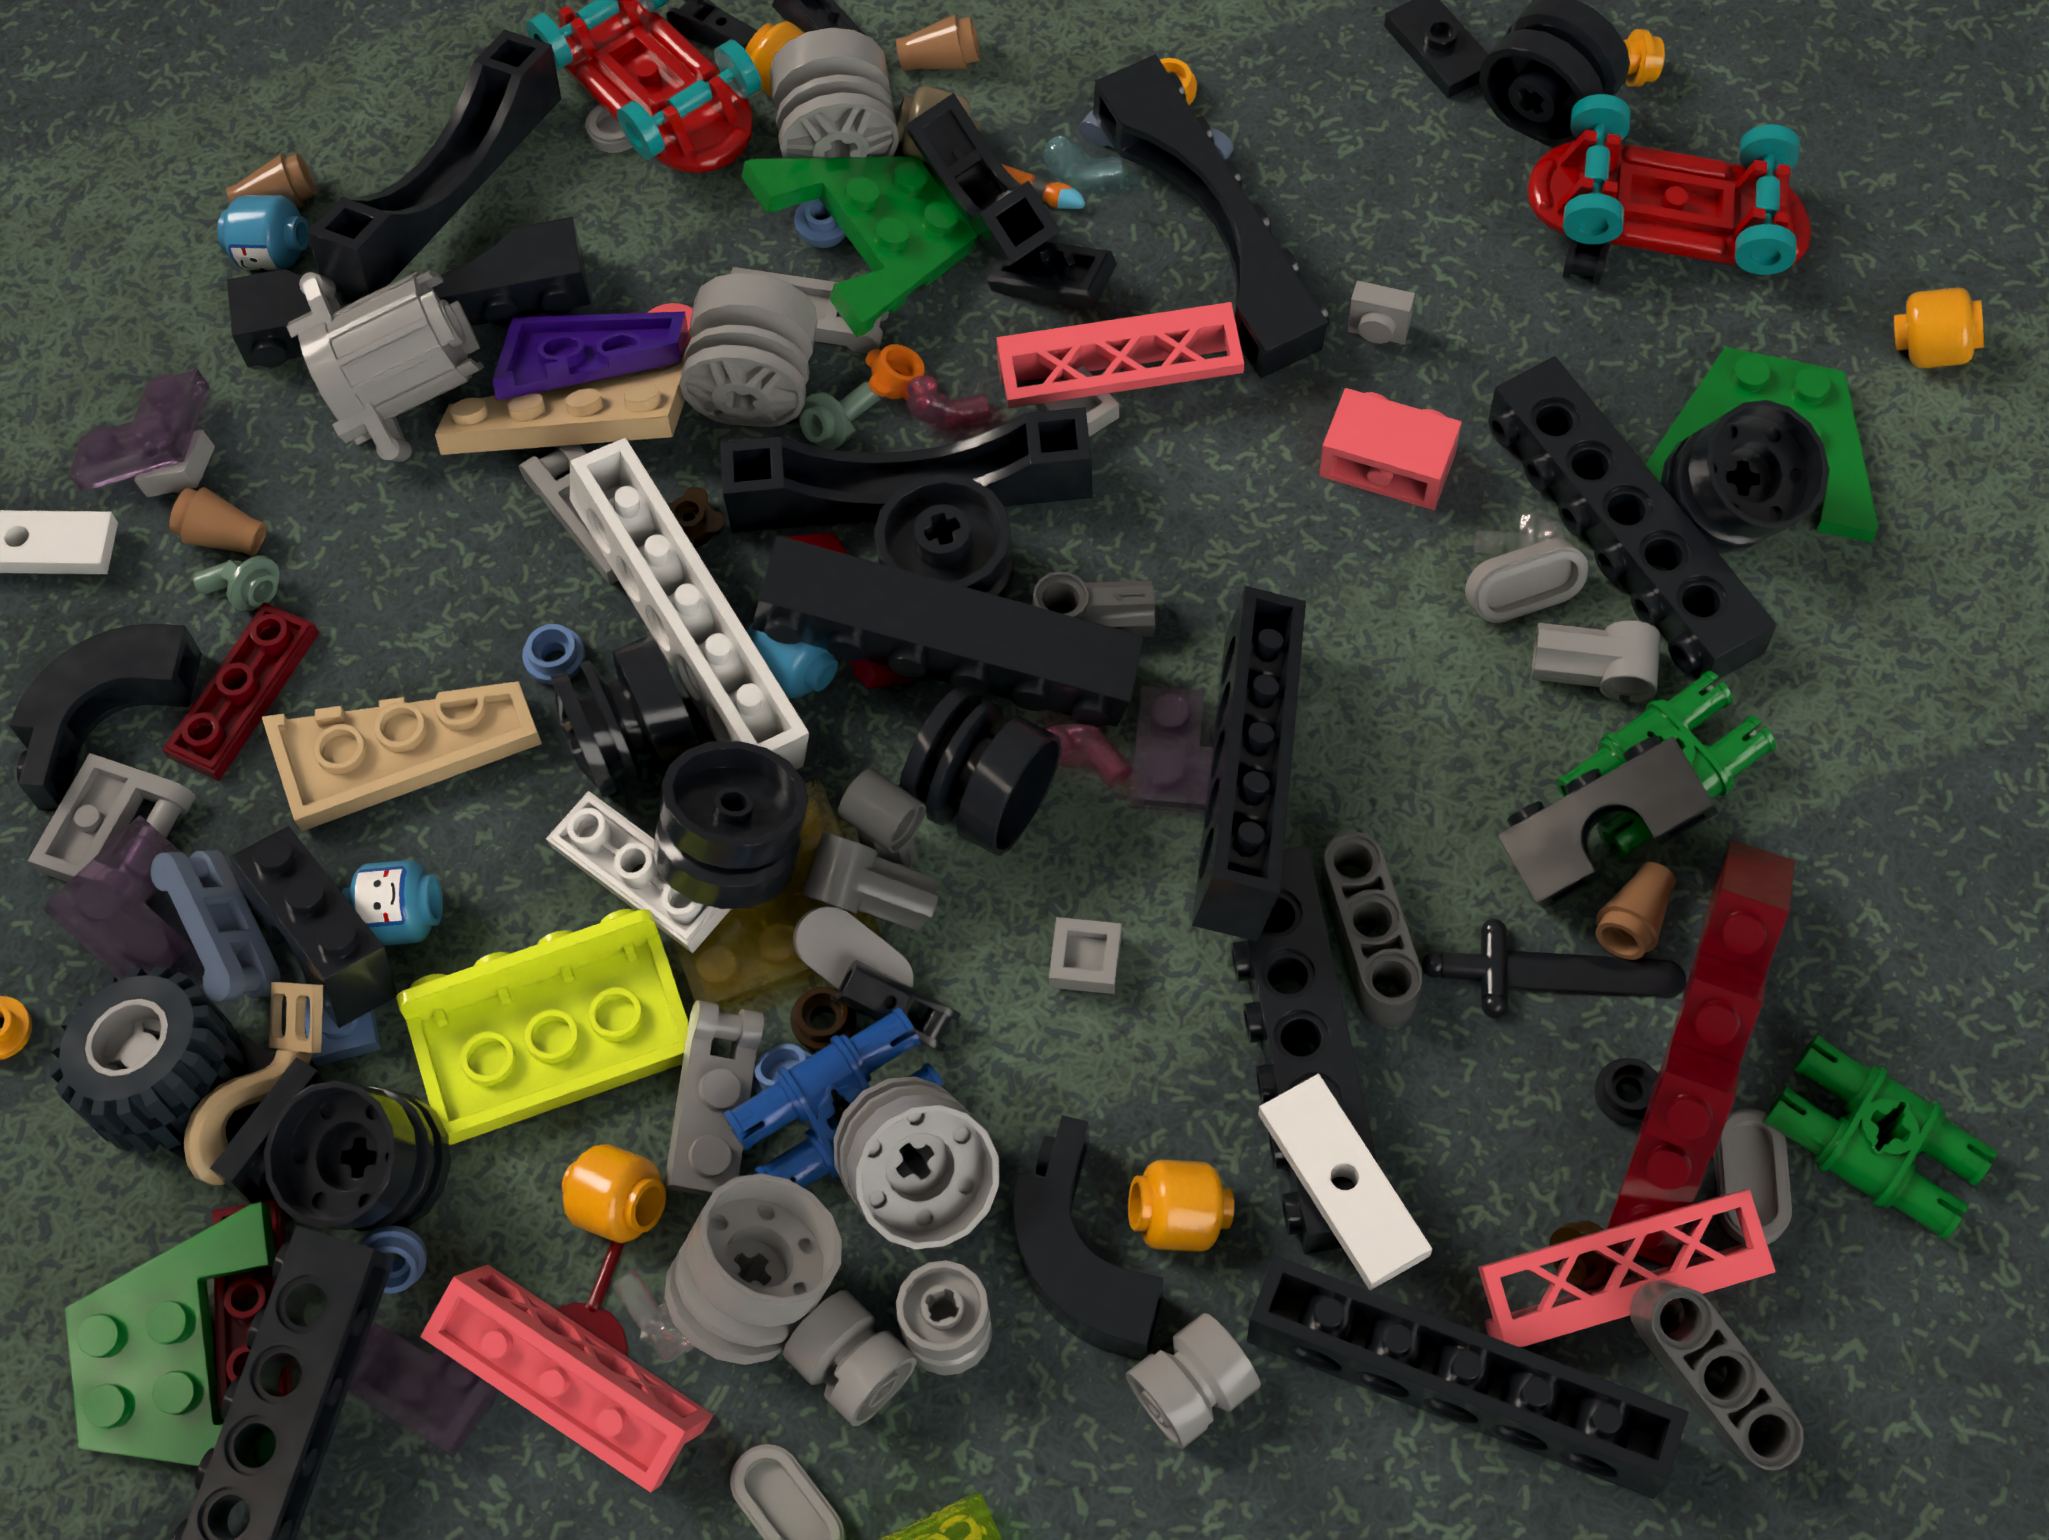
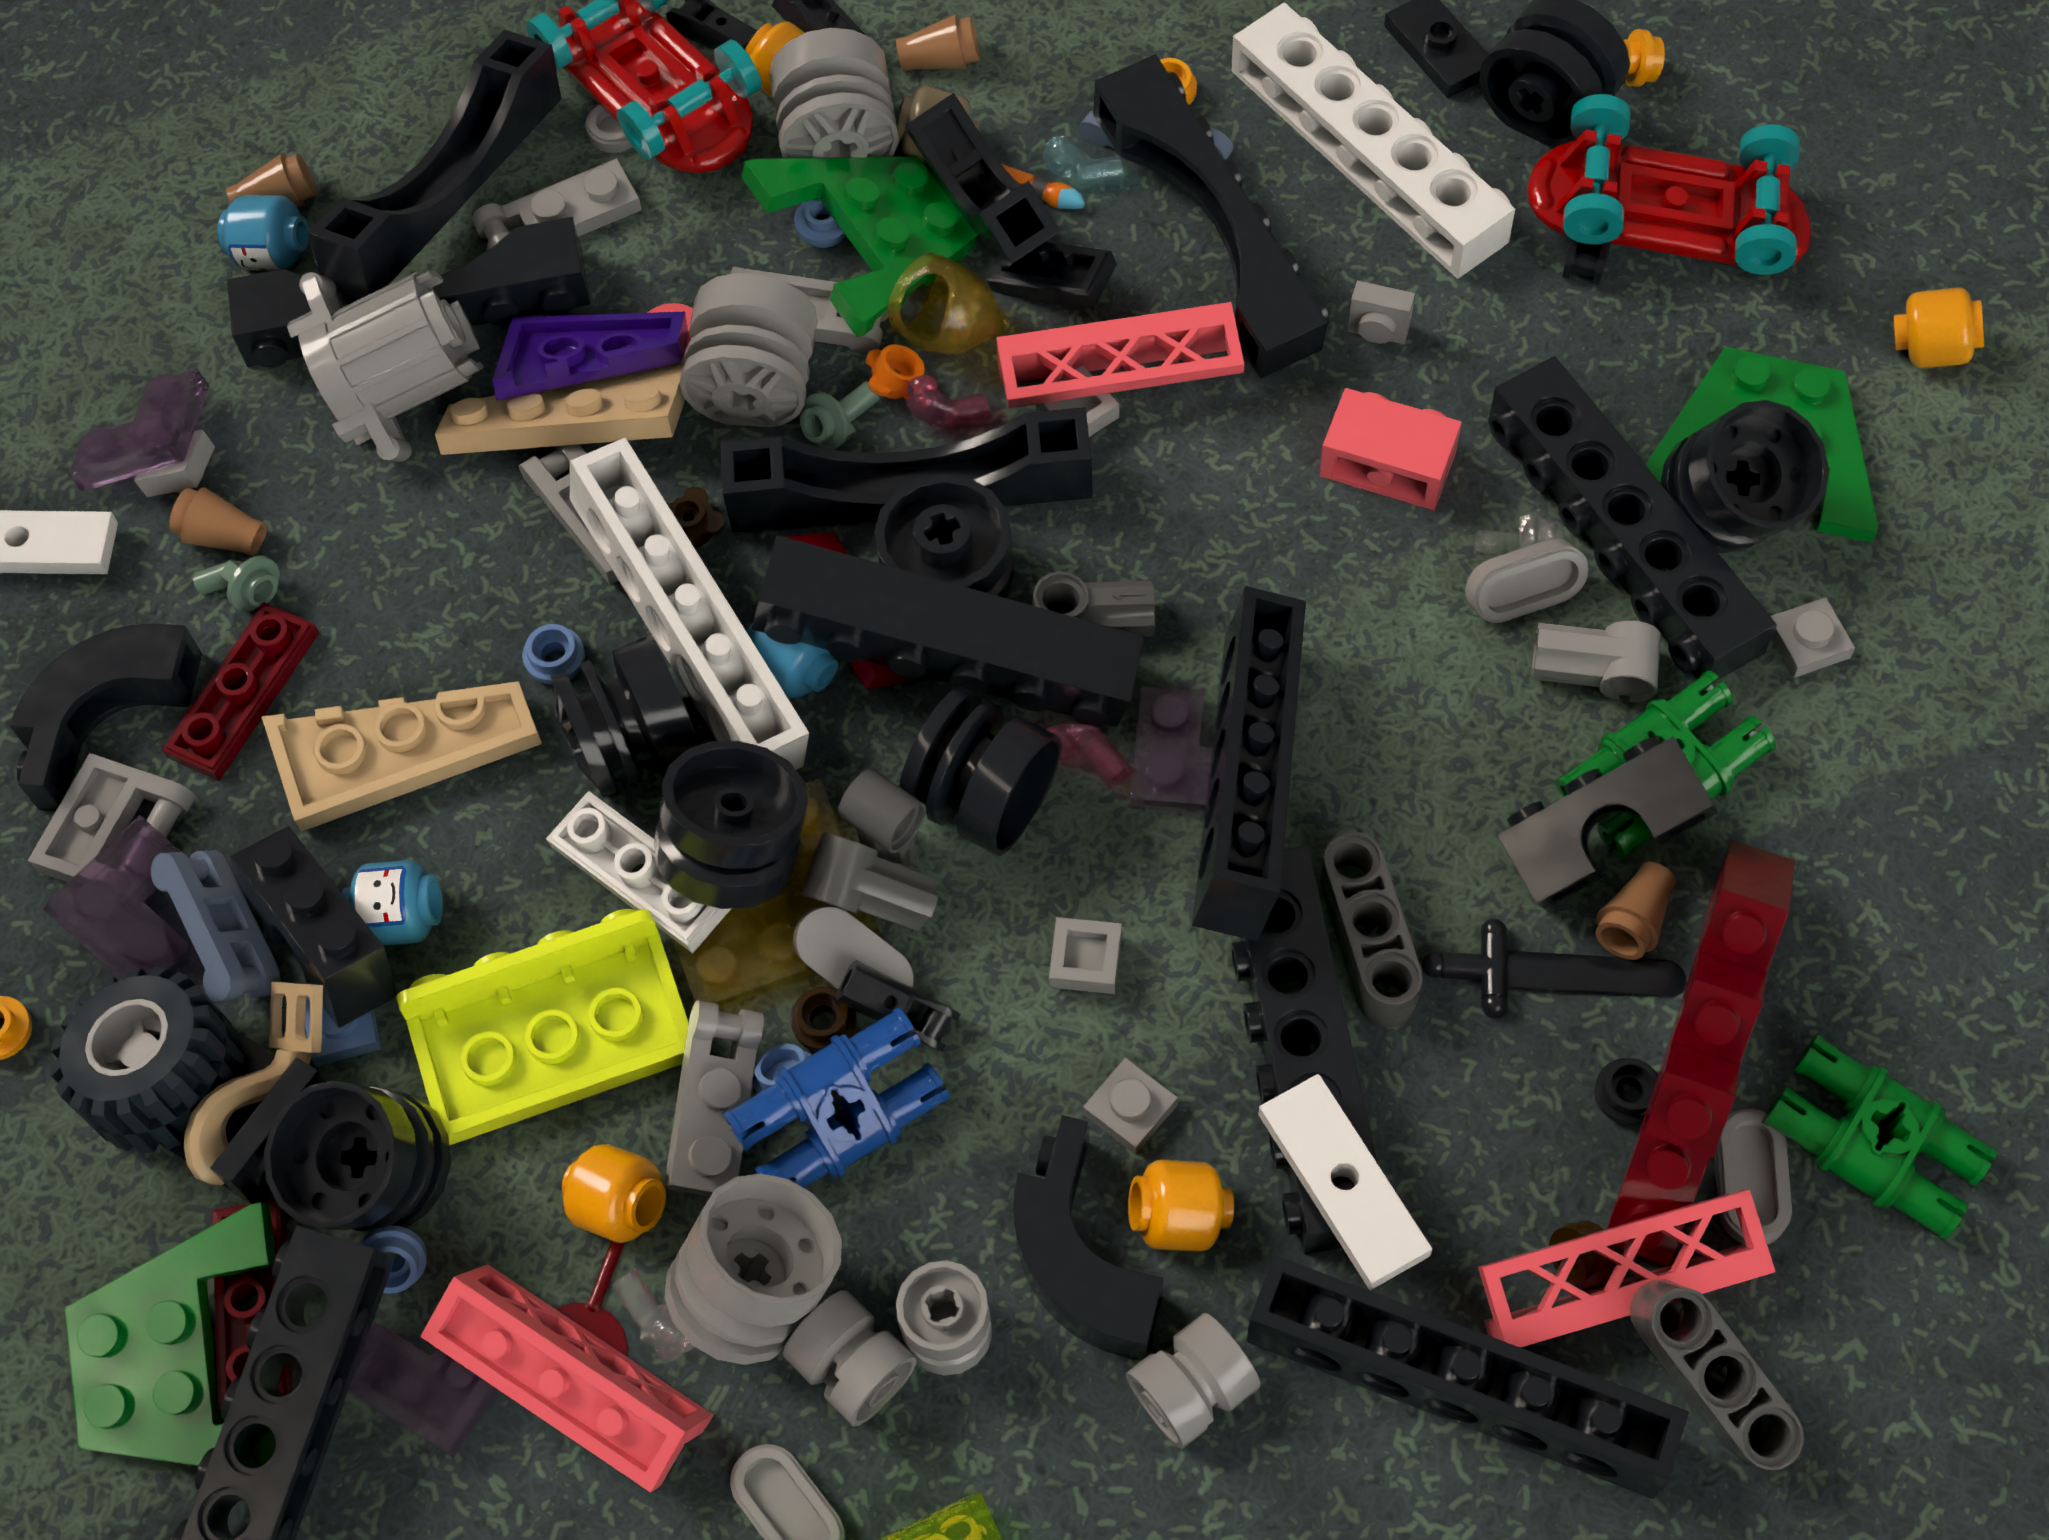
(590, 198): none -> light grey plate
(939, 1190): light grey wheel -> none
(957, 312): none -> clear yellow piece
(1130, 1106): none -> light grey plate
(1372, 140): none -> white brick
(1811, 637): none -> light grey plate

